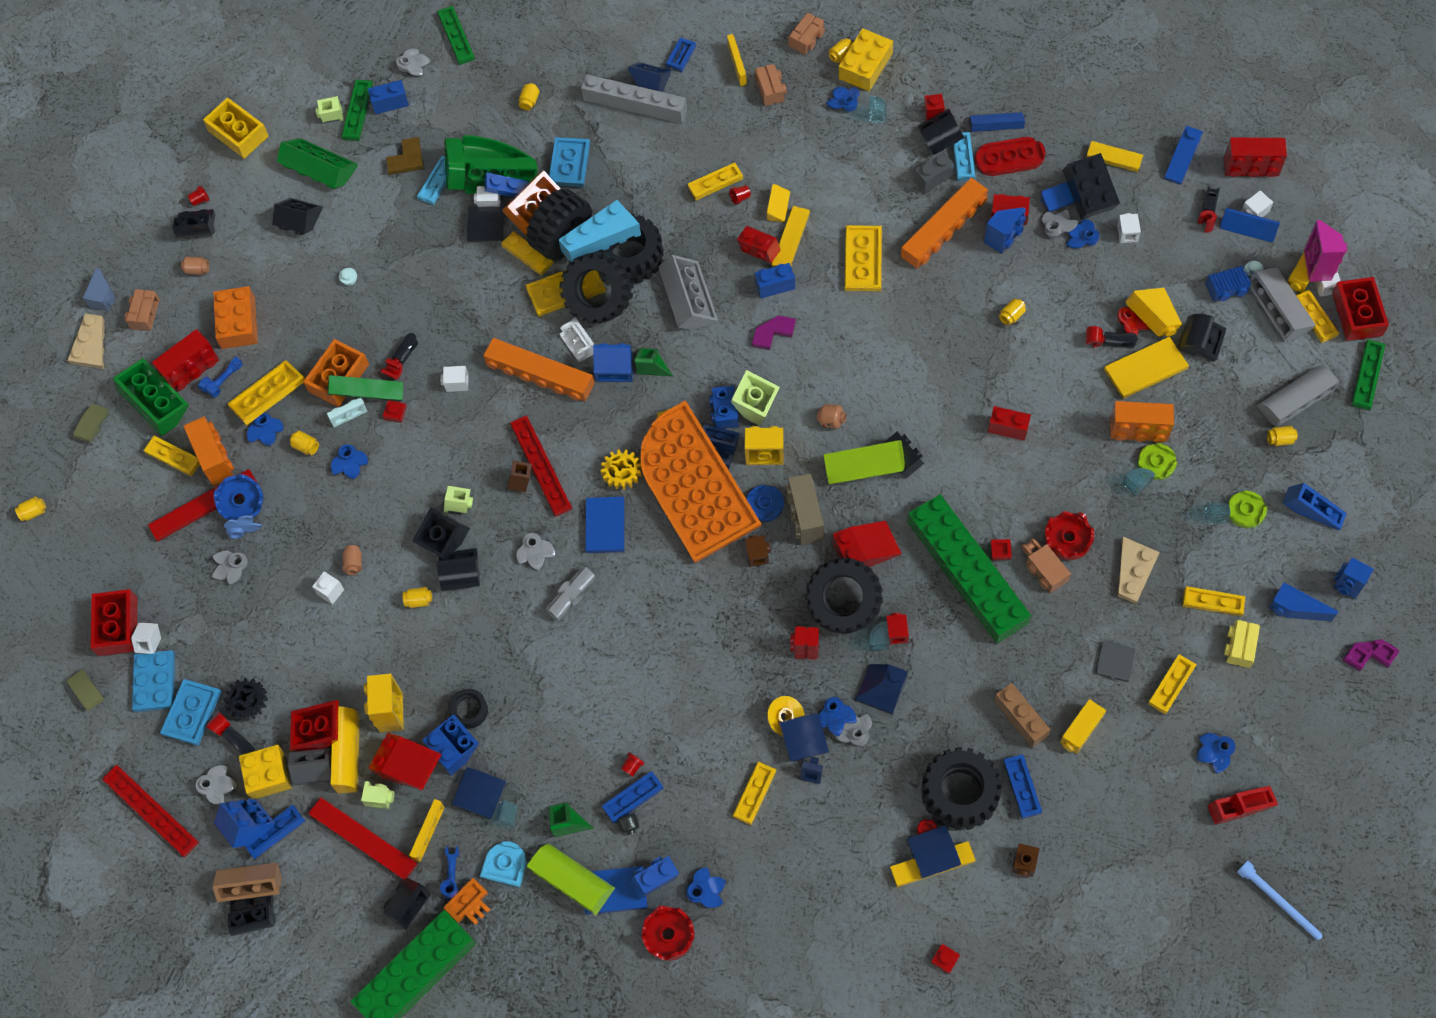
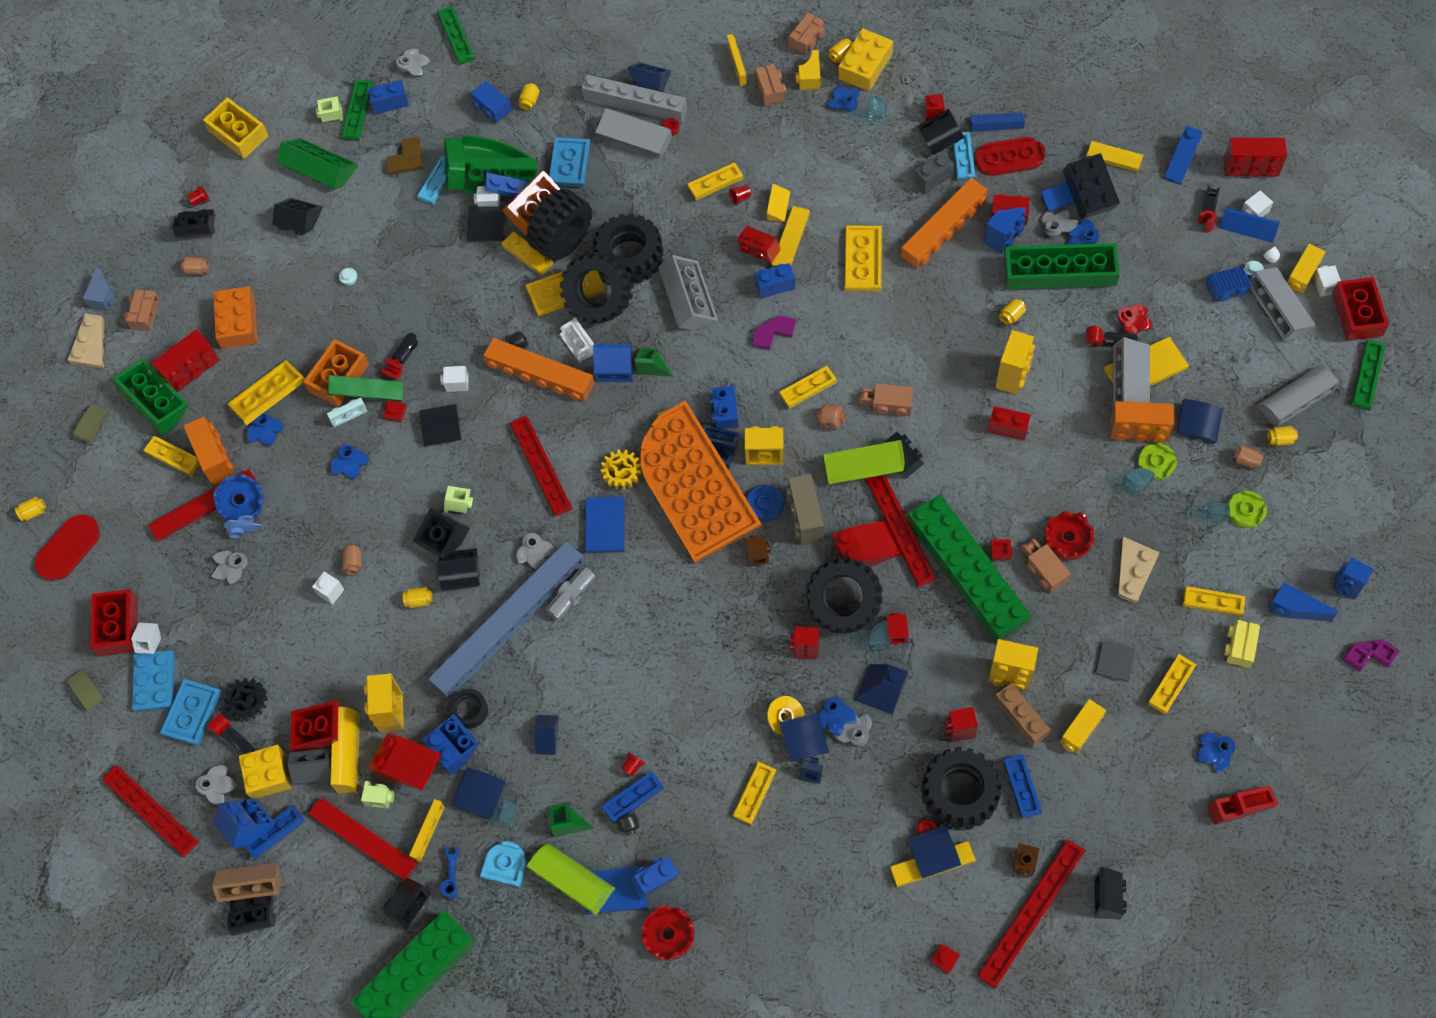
(67, 547): none -> red tile
(211, 387): blue brick -> none
(304, 443): yellow brick -> none
(440, 425): none -> black slope
(467, 902): orange hinge -> none
(491, 102): none -> blue brick
(506, 620): none -> sand blue brick
(518, 339): none -> pearl dark grey piece
(519, 476): reddish brown brick -> none
(546, 734): none -> dark blue slope
(600, 231): medium azure wedge -> none
(634, 132): none -> light grey brick
(671, 124): none -> red tile
(674, 53): blue tile -> none
(709, 889): blue plate -> none
(754, 397): yellowish green slope -> none
(808, 387): none -> yellow plate
(809, 73): none -> yellow arch
(888, 399): none -> nougat brick
(901, 530): none -> red tile
(961, 724): none -> red brick
(1013, 664): none -> yellow brick
(1015, 362): none -> yellow brick
(1031, 914): none -> red tile
(1061, 266): none -> green brick
(1109, 894): none -> black slope
(1128, 228): white brick -> none
(1131, 371): none -> light grey brick
(1155, 310): yellow slope -> none
(1199, 420): none -> dark blue slope
(1202, 336): black brick -> none
(1248, 457): none -> nougat brick
(1248, 872): light blue piece -> none
(1272, 255): none -> white hinge
(1314, 506): blue slope -> none
(1323, 252): dark pink slope -> none
(1324, 327): yellow tile -> none

